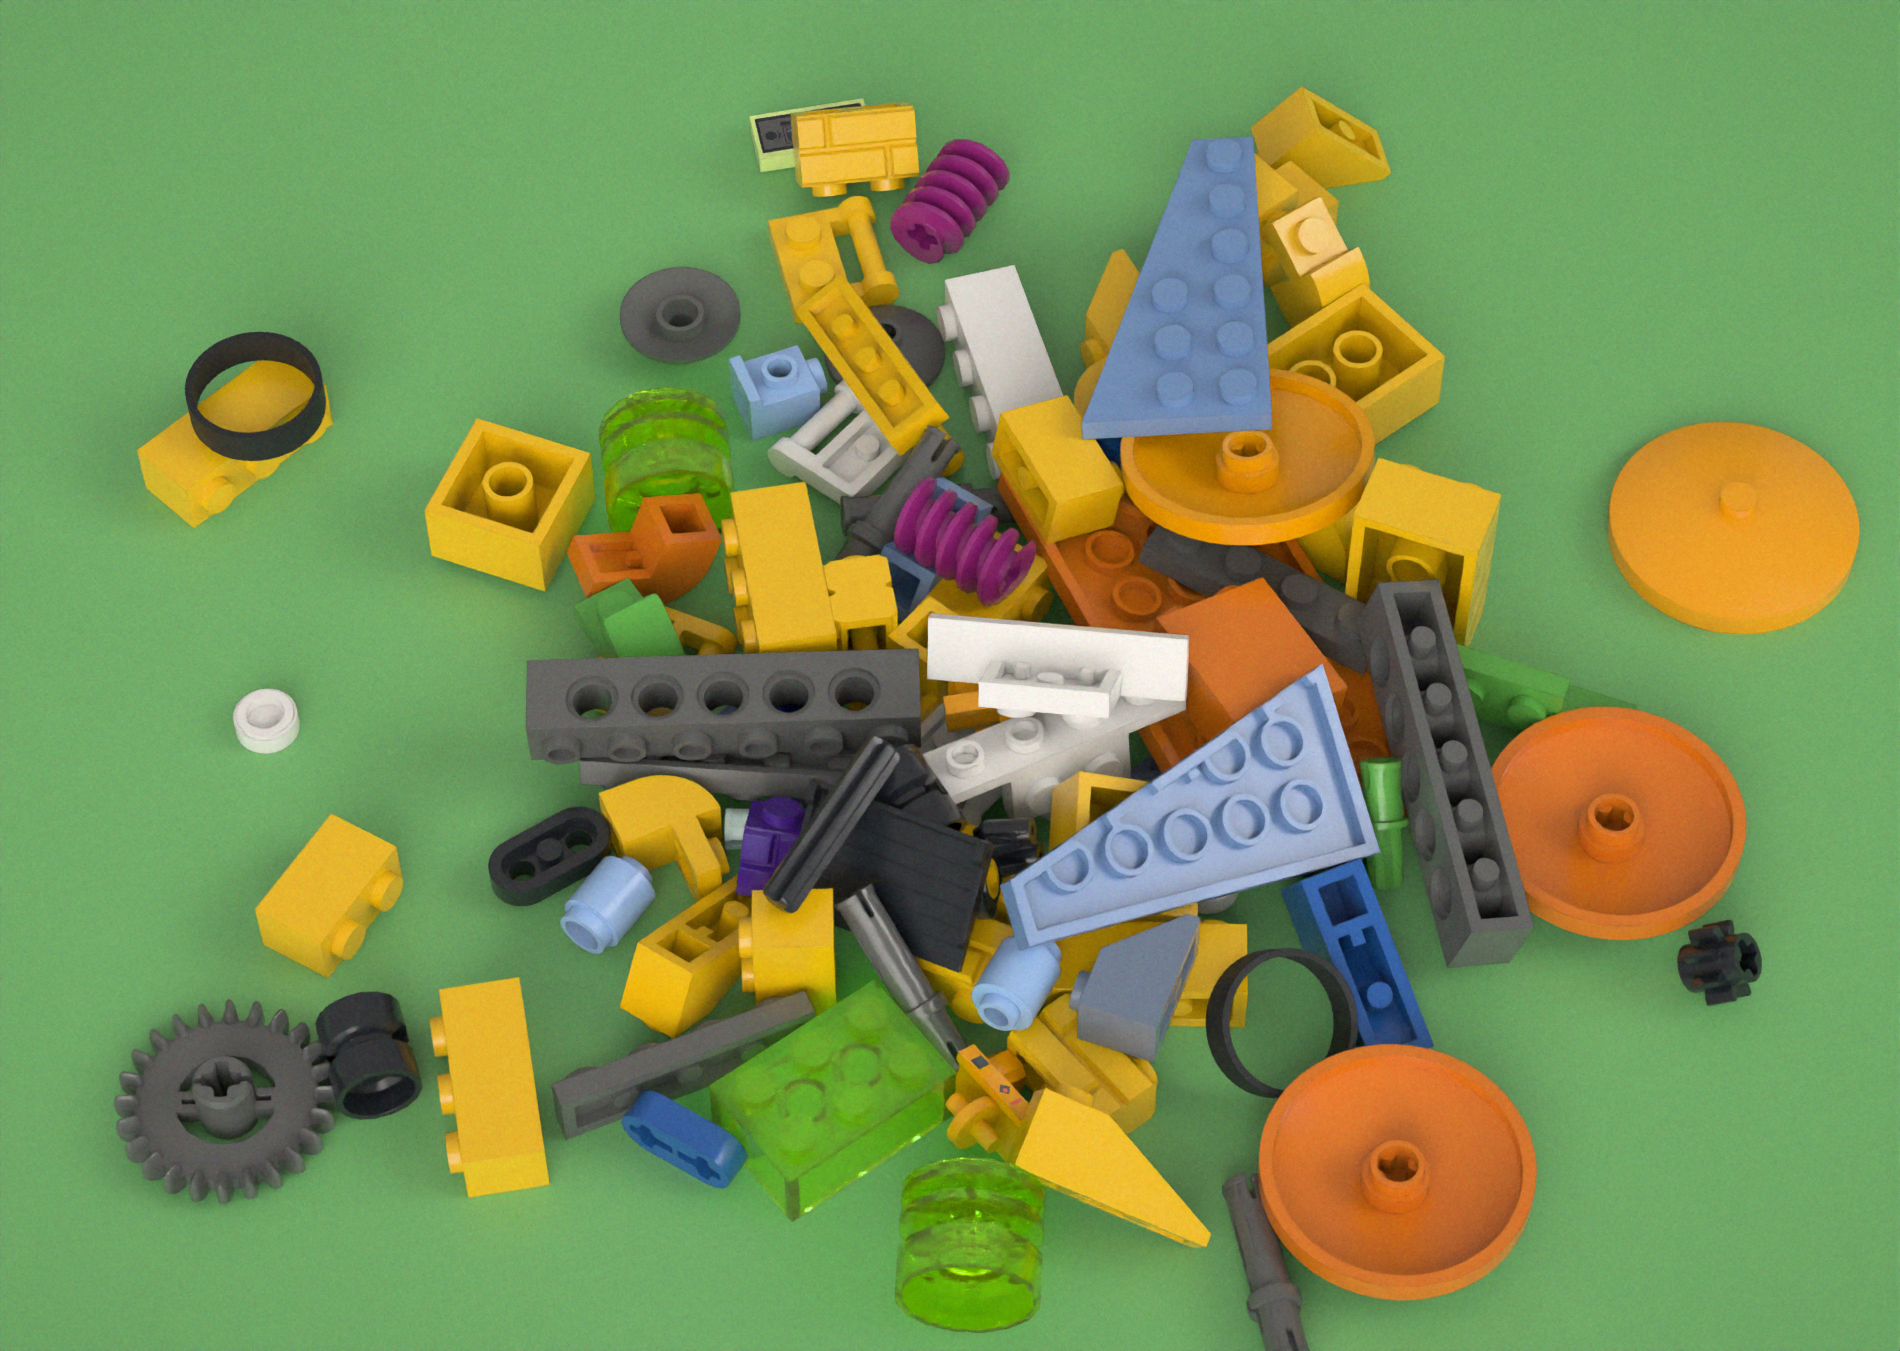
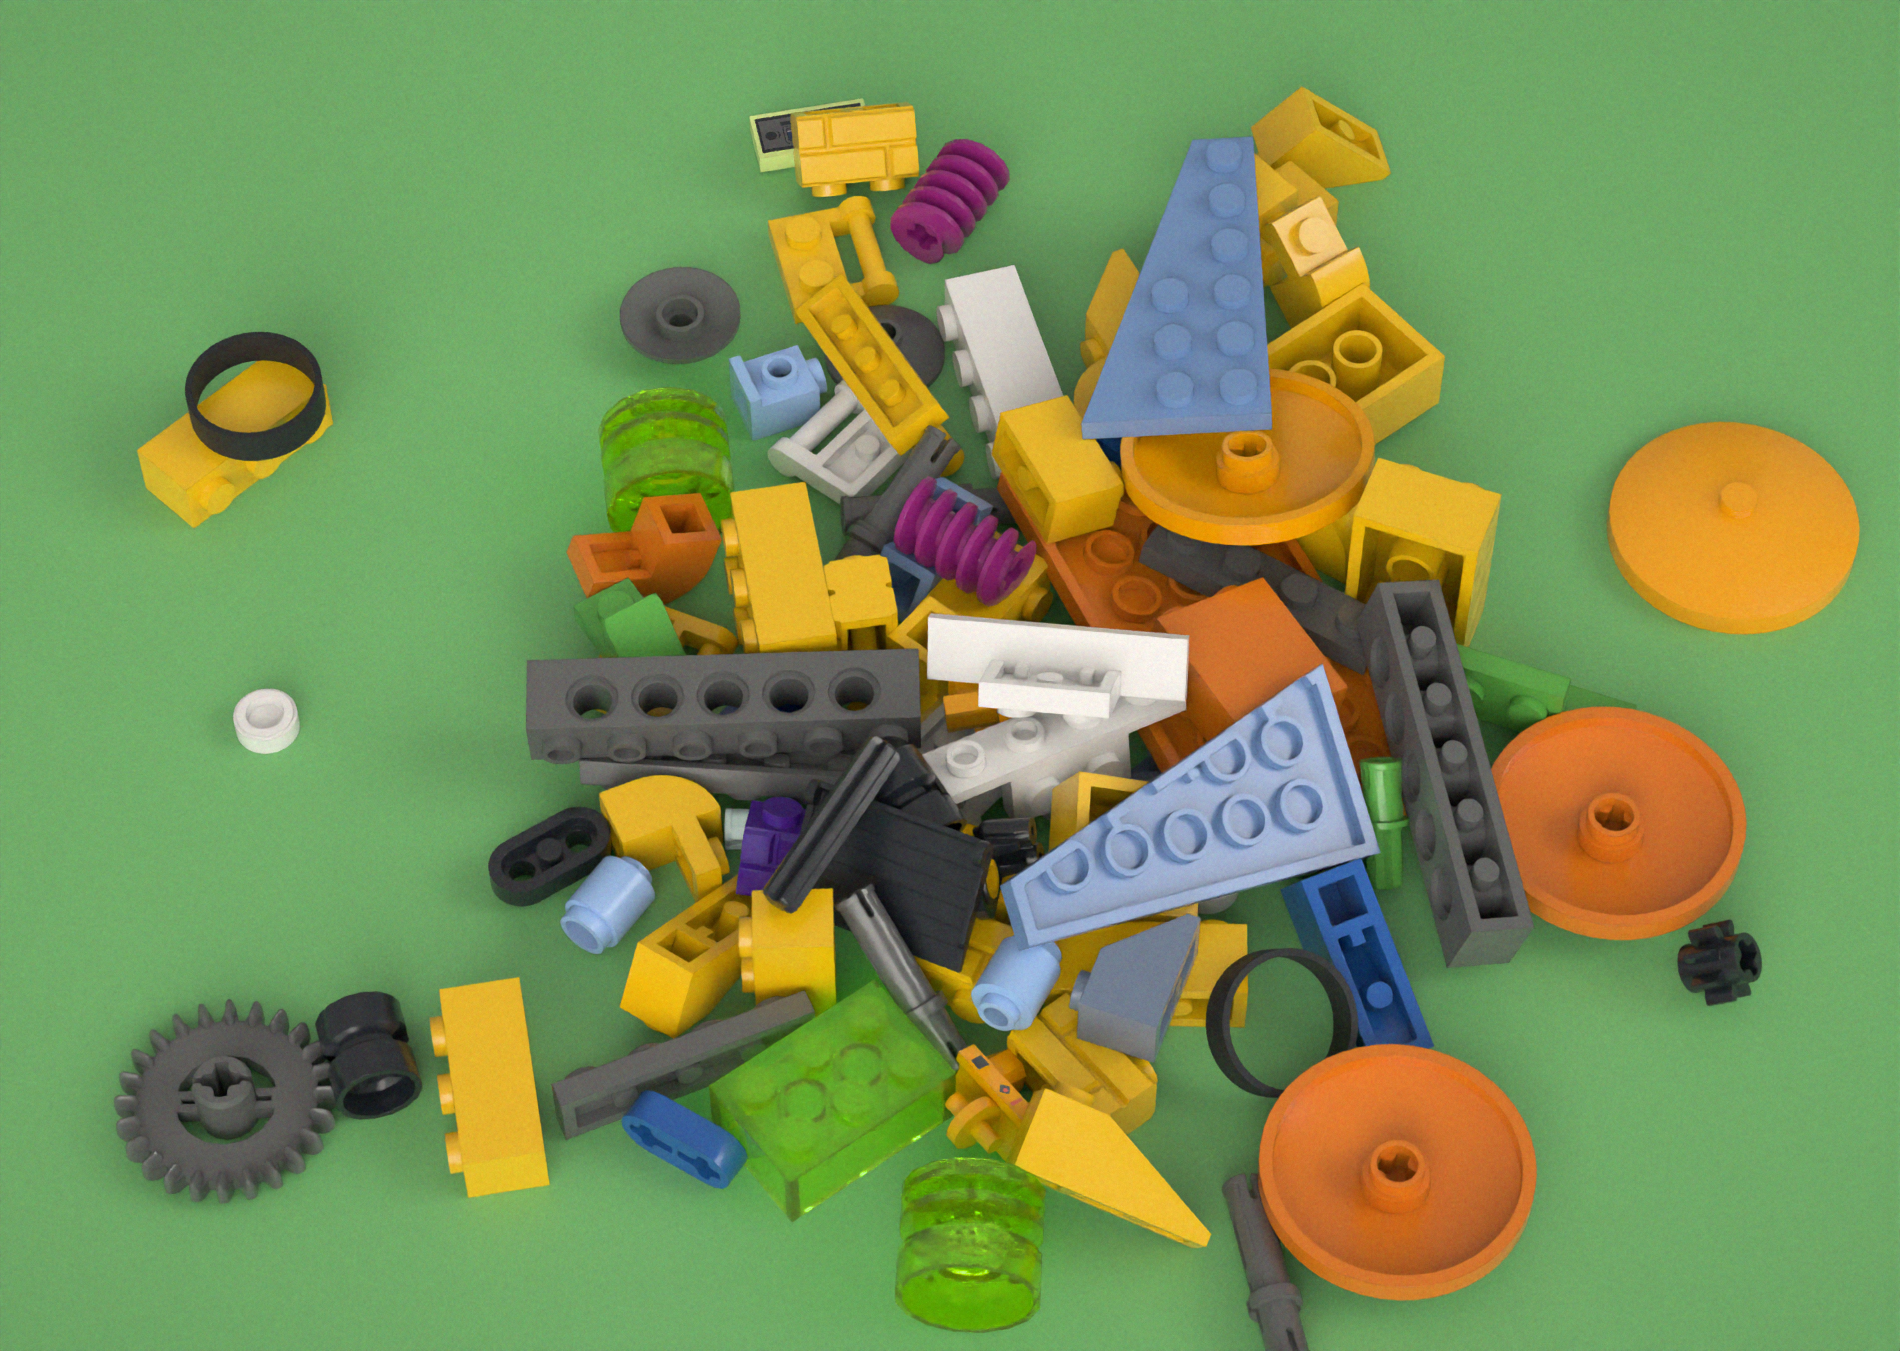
(330, 896): yellow brick -> none
(510, 504): yellow brick -> none

